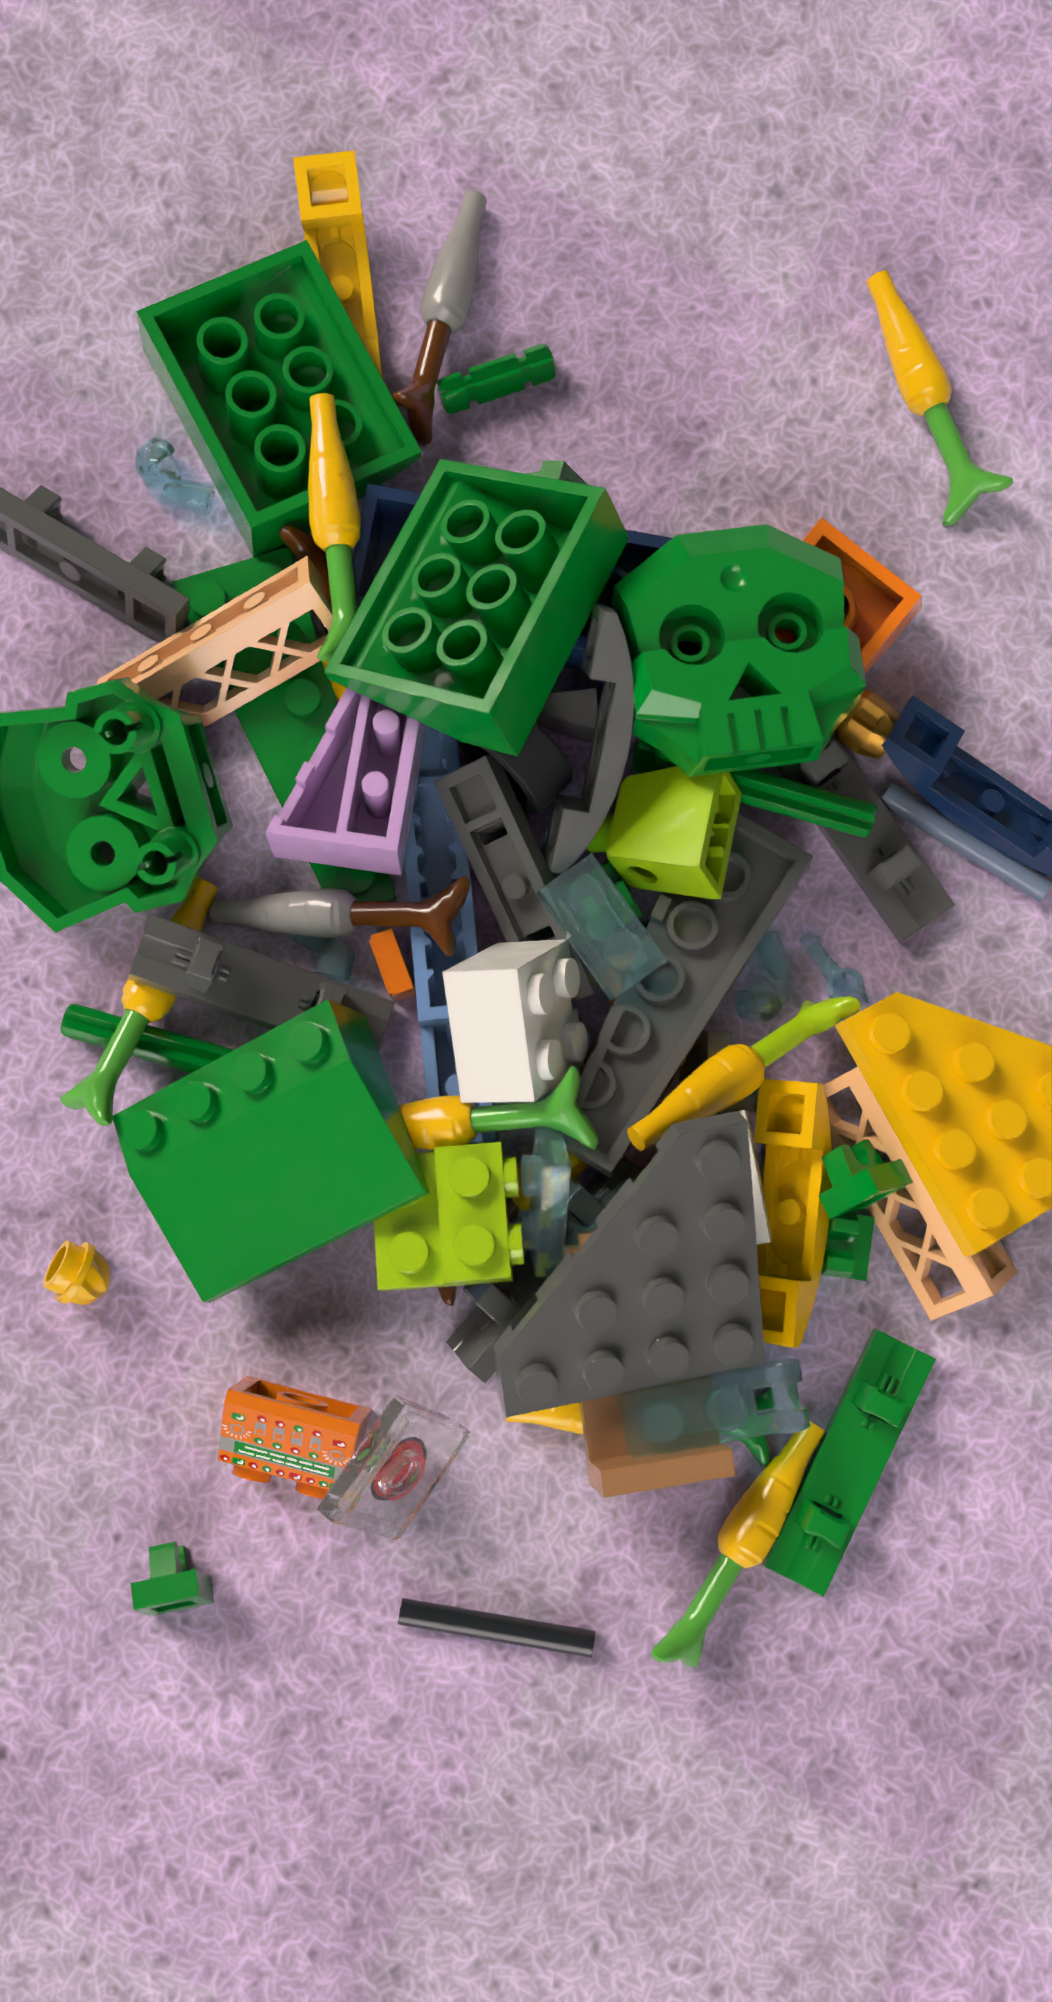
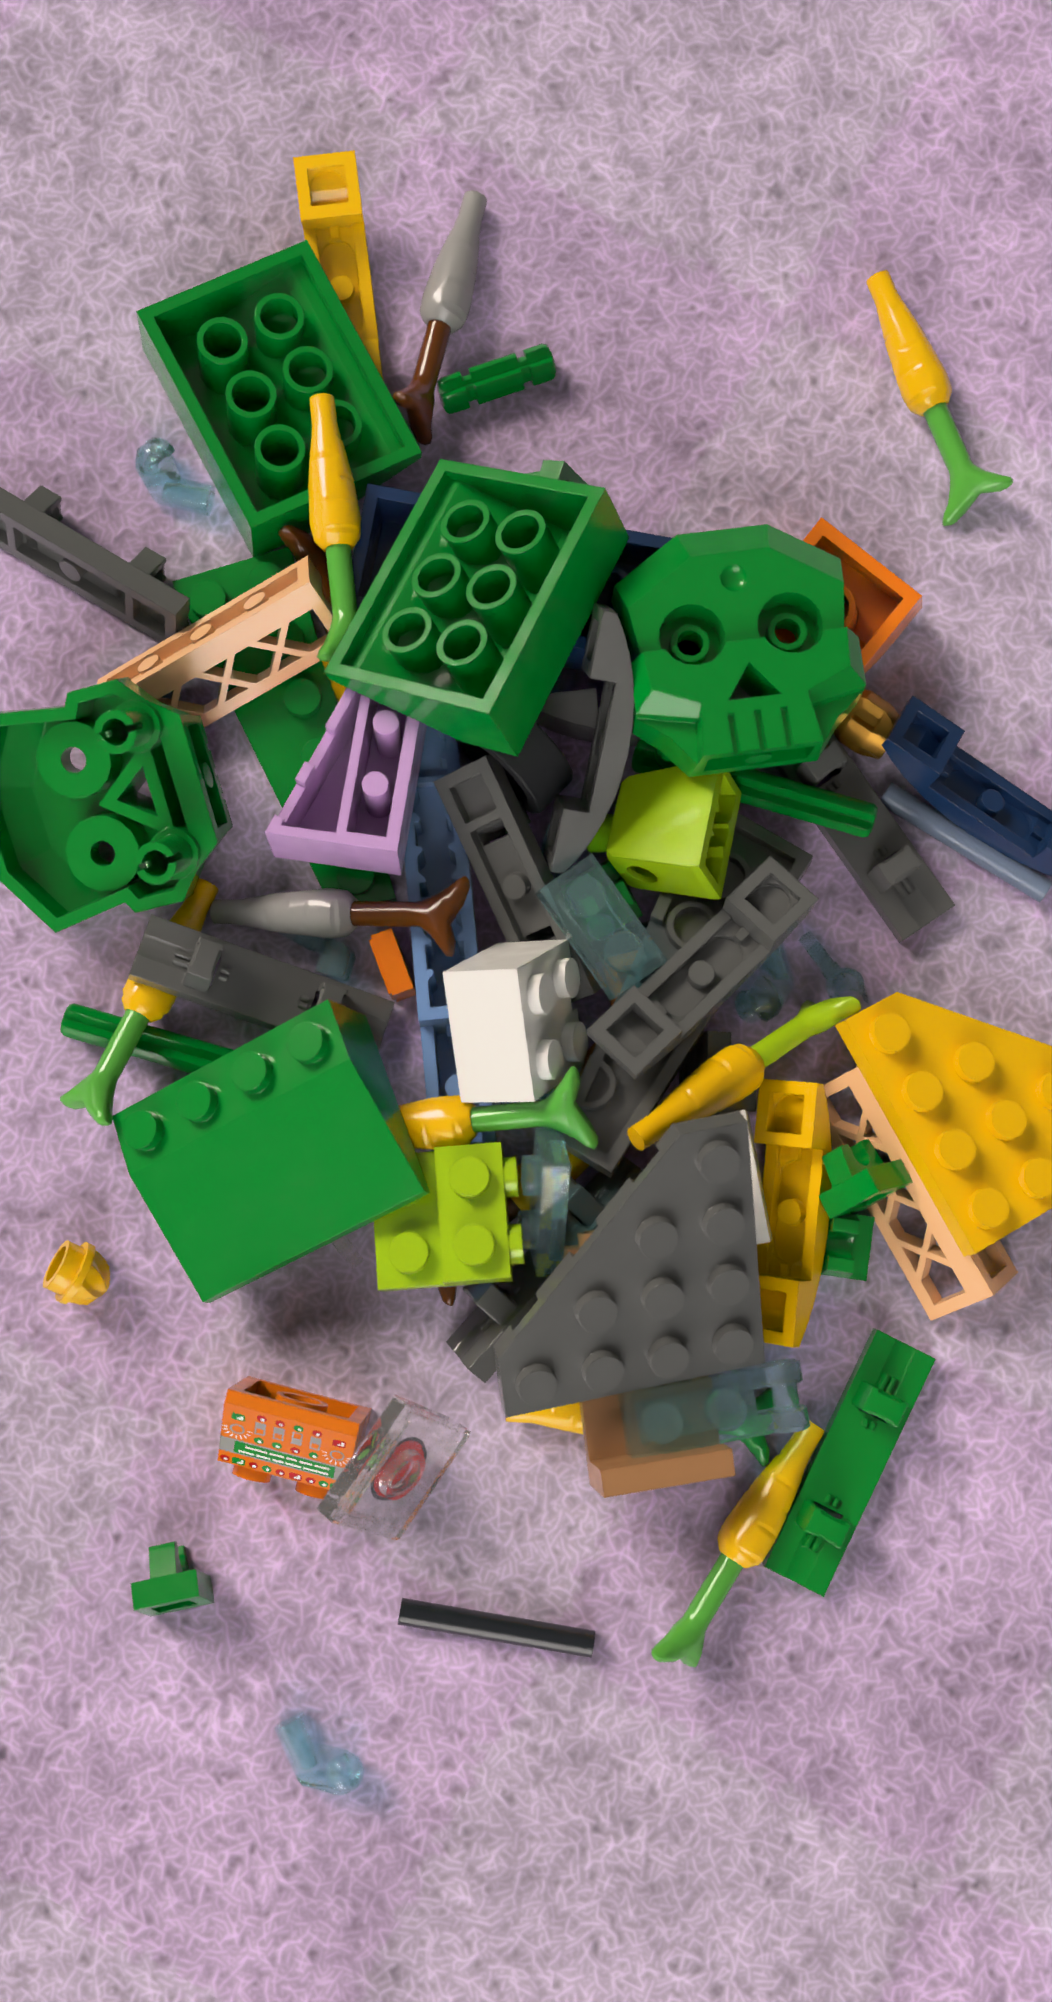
(316, 1763): none -> clear light blue arm
(704, 970): none -> dark grey slope

